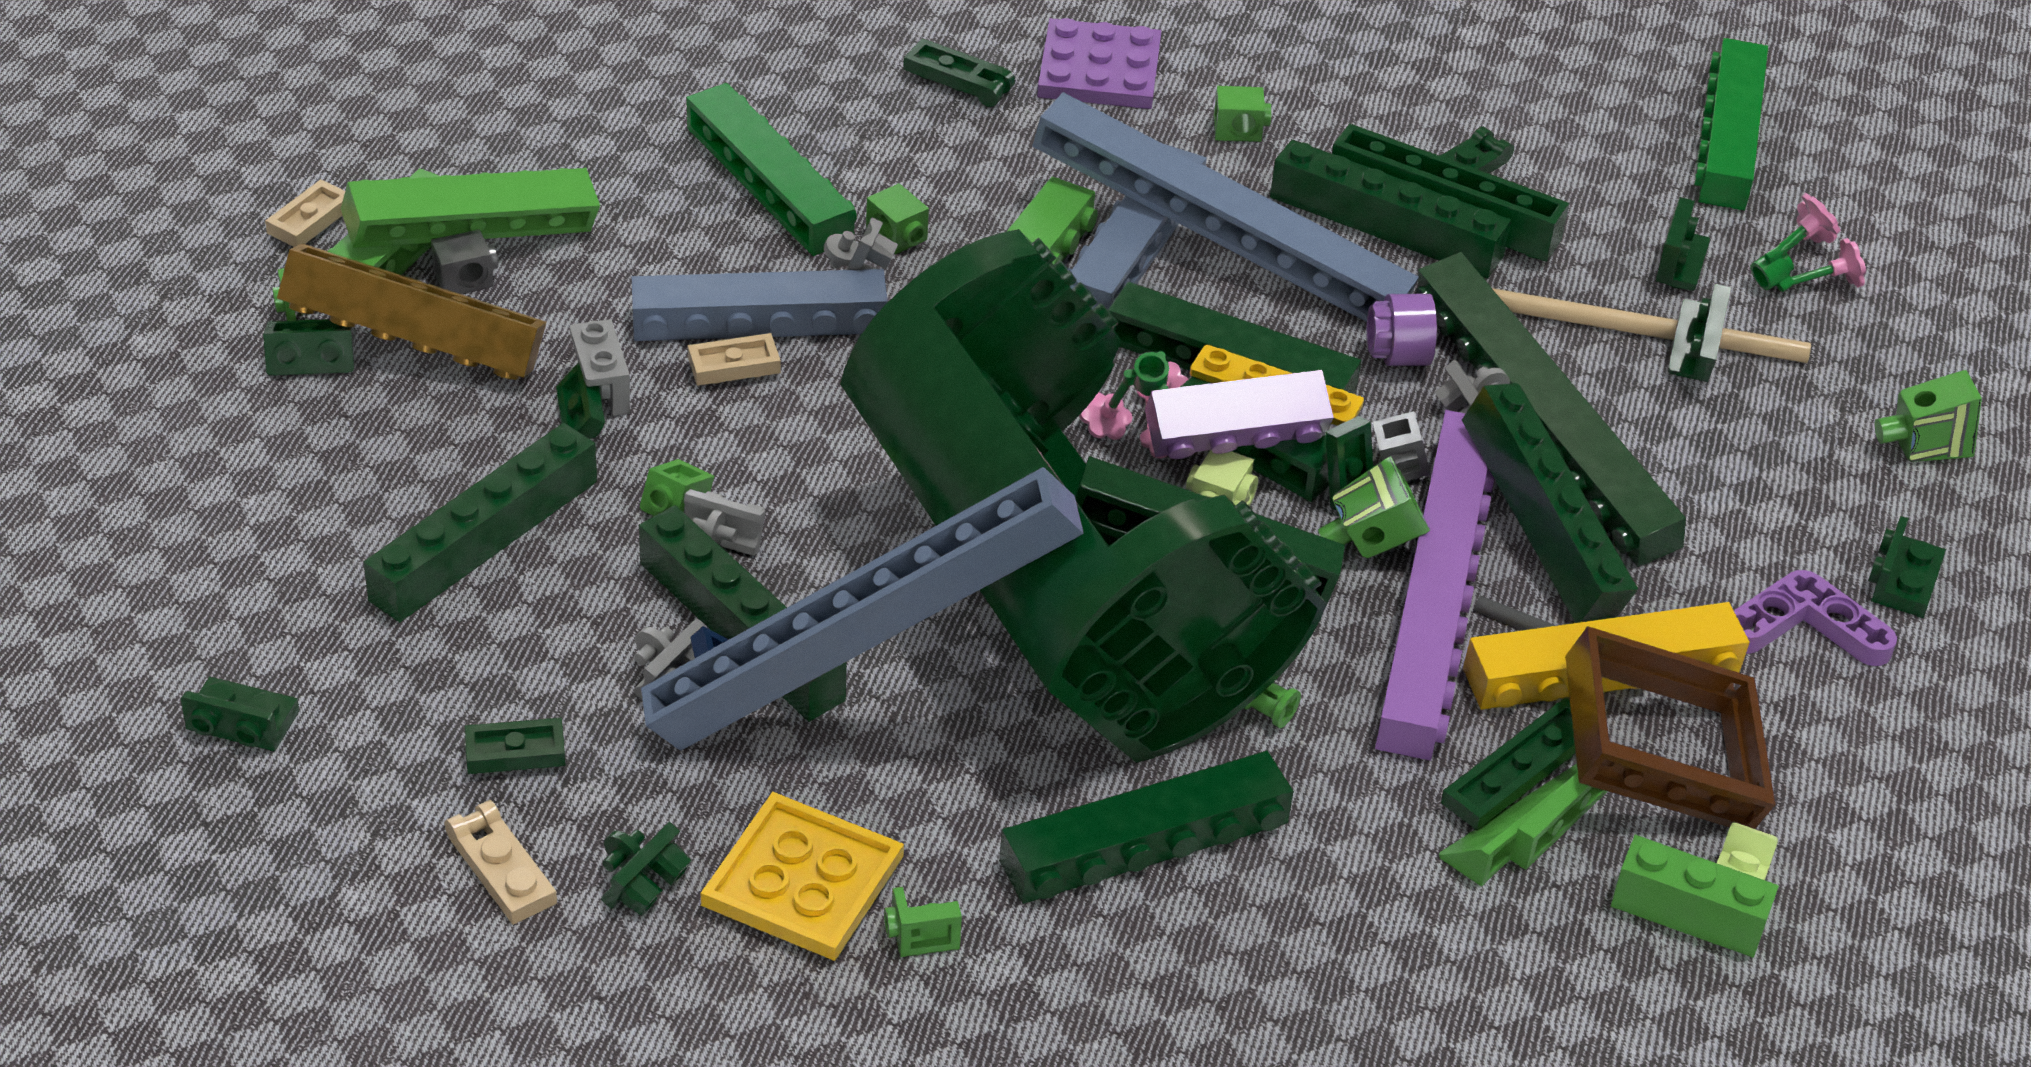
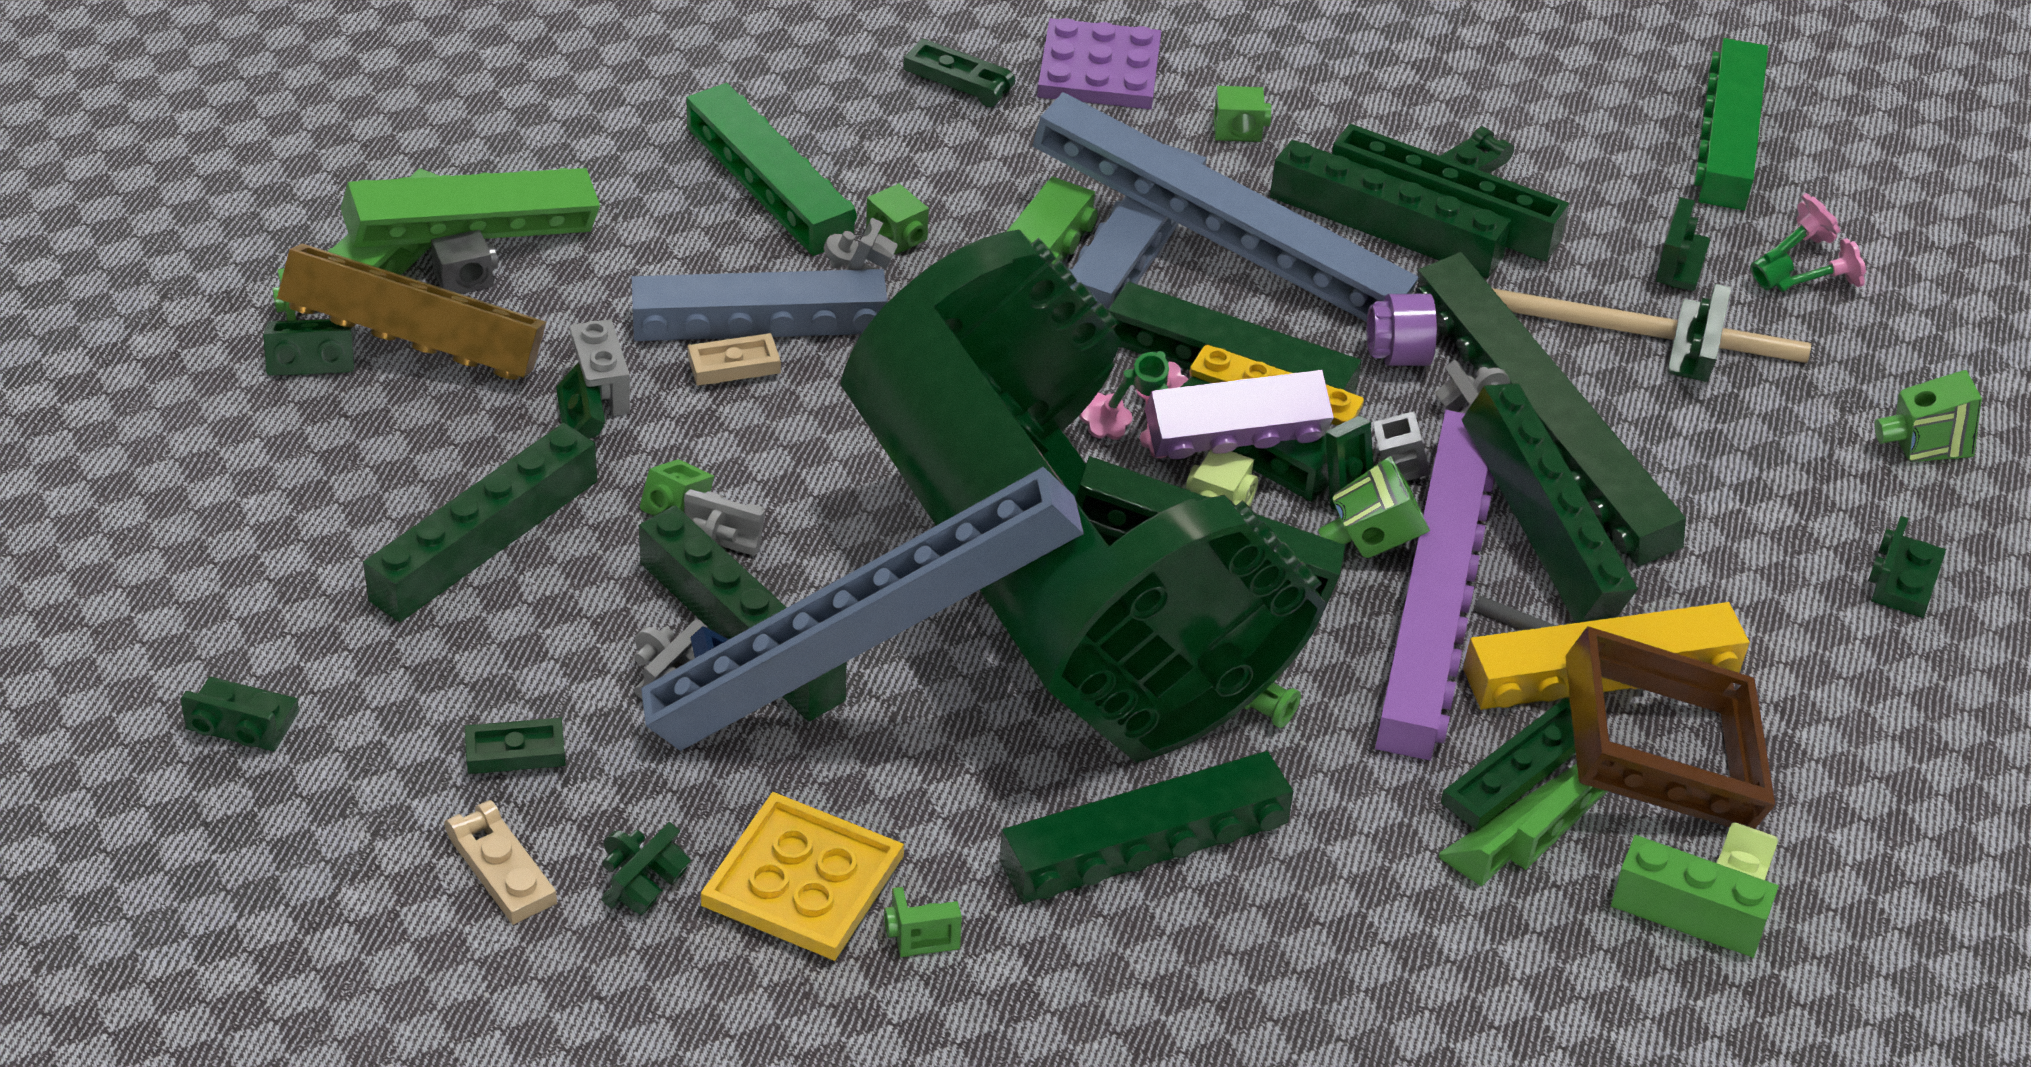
(307, 214): tan plate -> none
(1811, 598): medium lavender beam -> none

